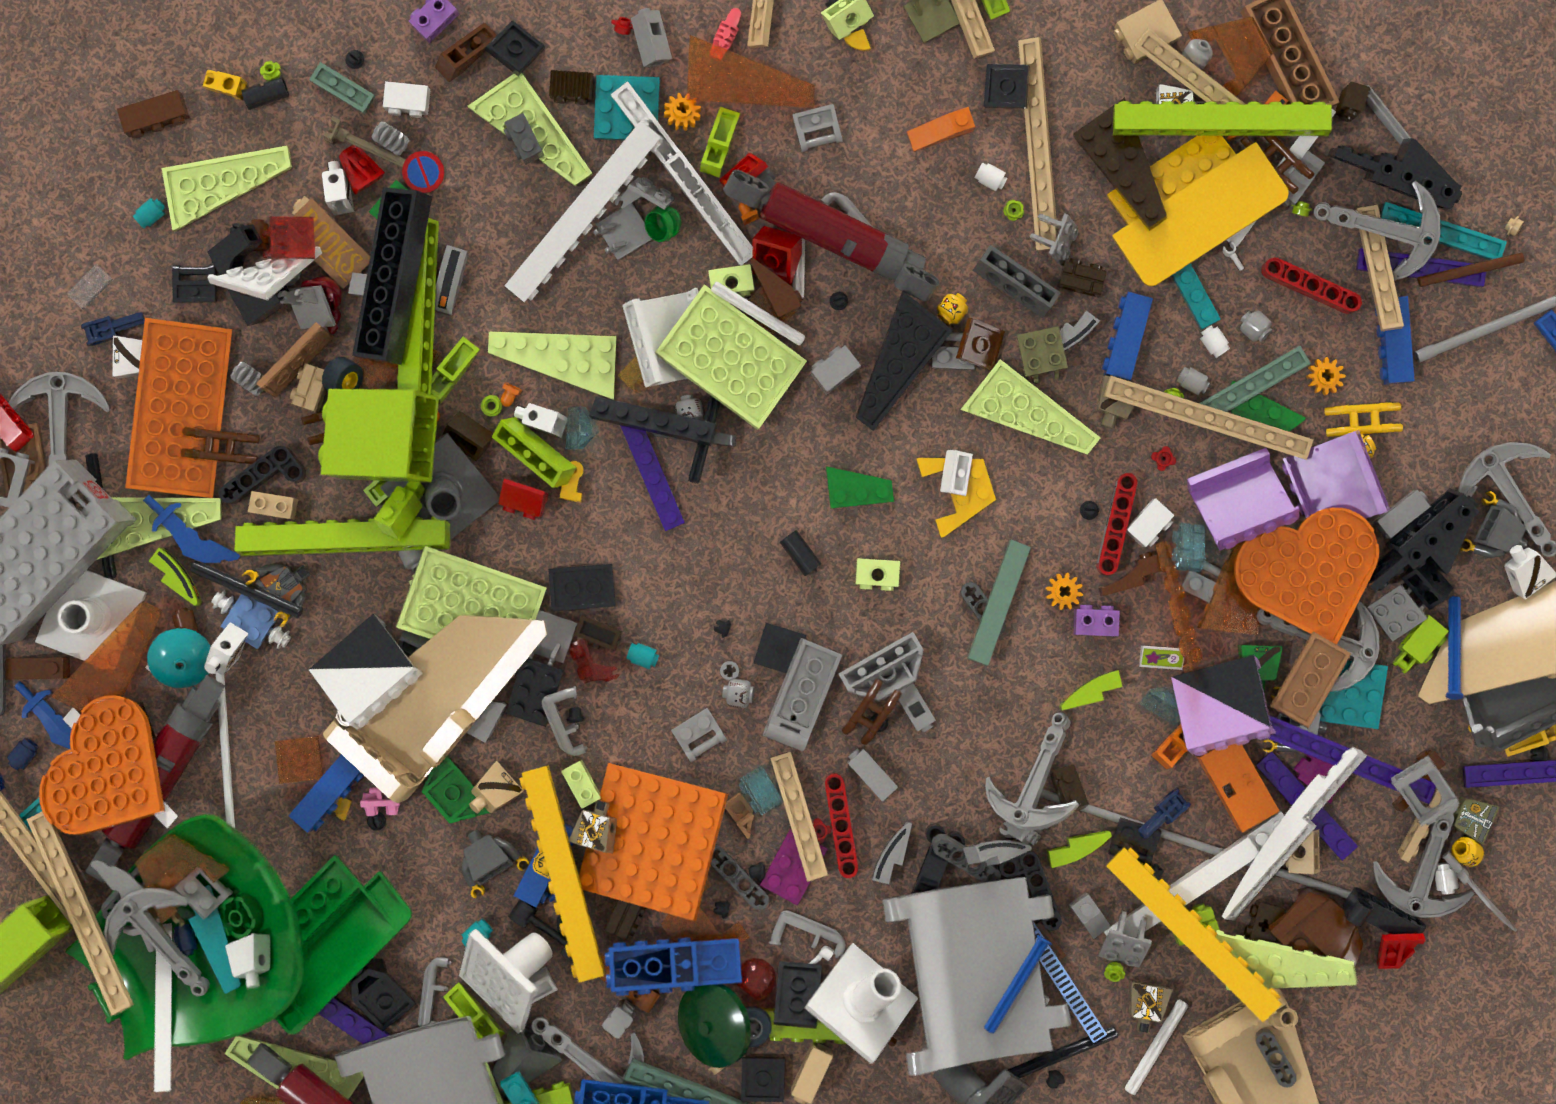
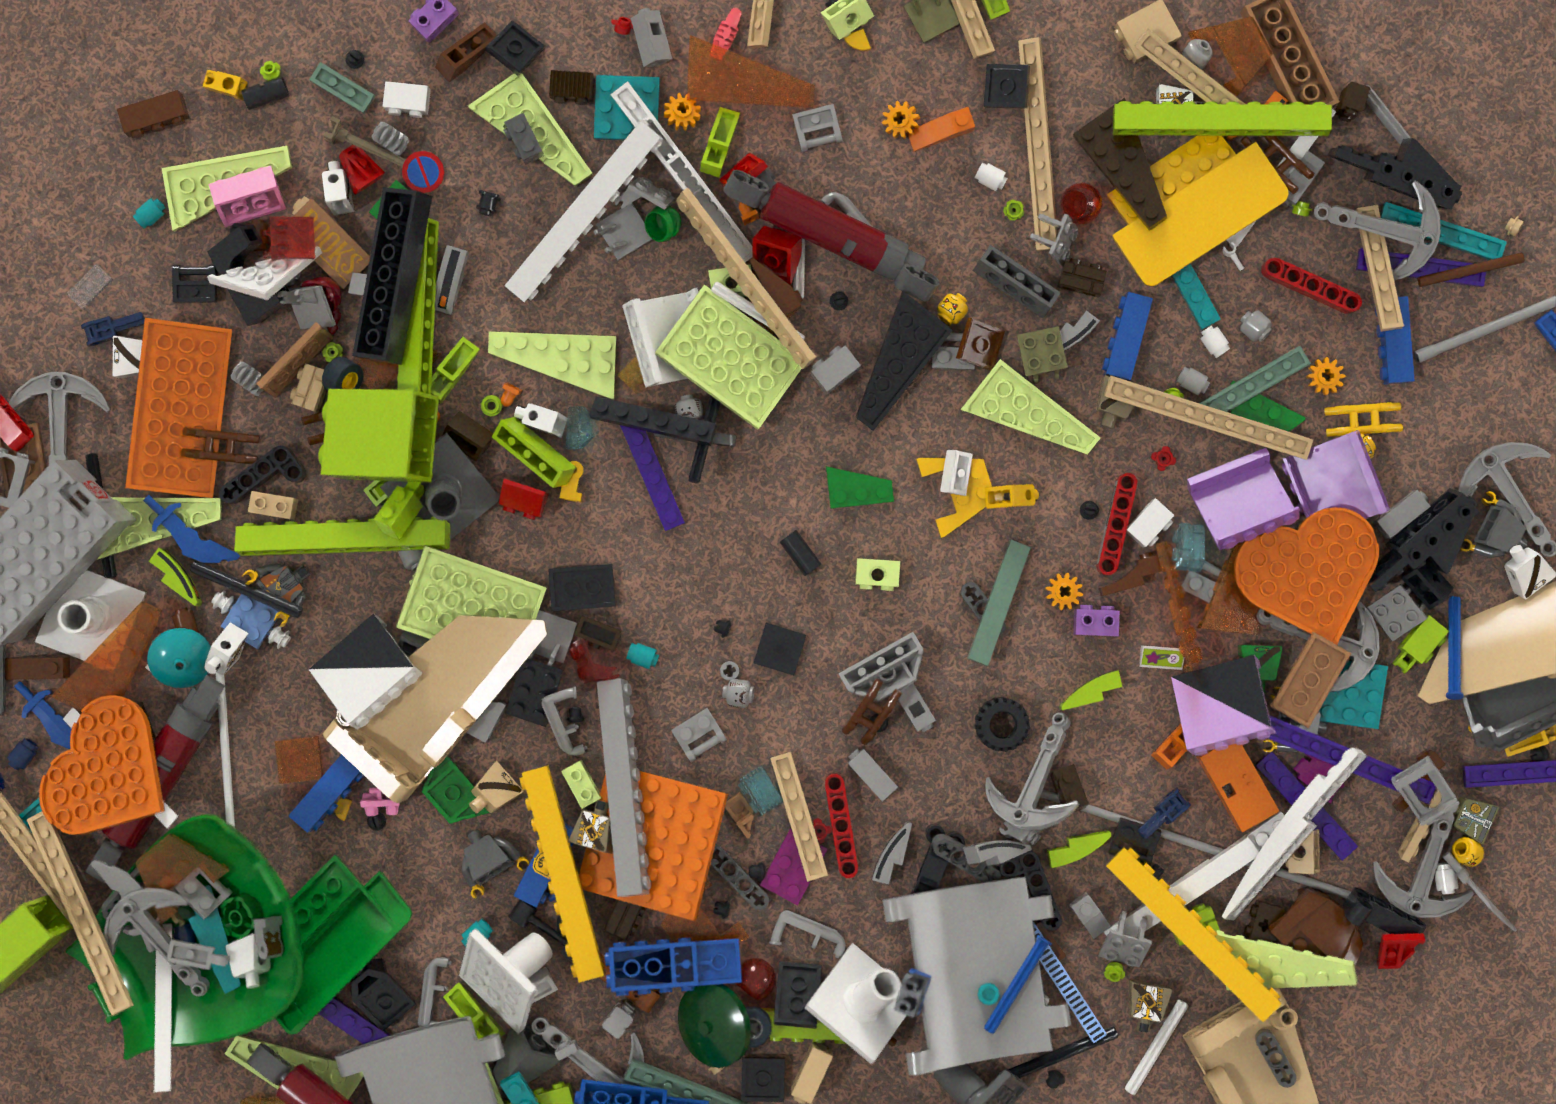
(194, 955): none -> light grey plate
(247, 196): none -> bright pink slope
(268, 937): none -> light grey leg
(337, 348): none -> lime plate
(487, 203): none -> black brick
(566, 1048): none -> light grey plate
(623, 788): none -> light grey brick
(745, 278): none -> tan plate
(802, 694): light grey hinge -> none
(826, 952): white hand -> none
(894, 116): none -> light orange gear
(912, 992): none -> black hips
(988, 993): none -> teal tile
(1019, 496): none -> yellow torso
(1020, 729): none -> black tyre
(1081, 203): none -> clear red helmet
(1163, 703): clear light blue slope -> none

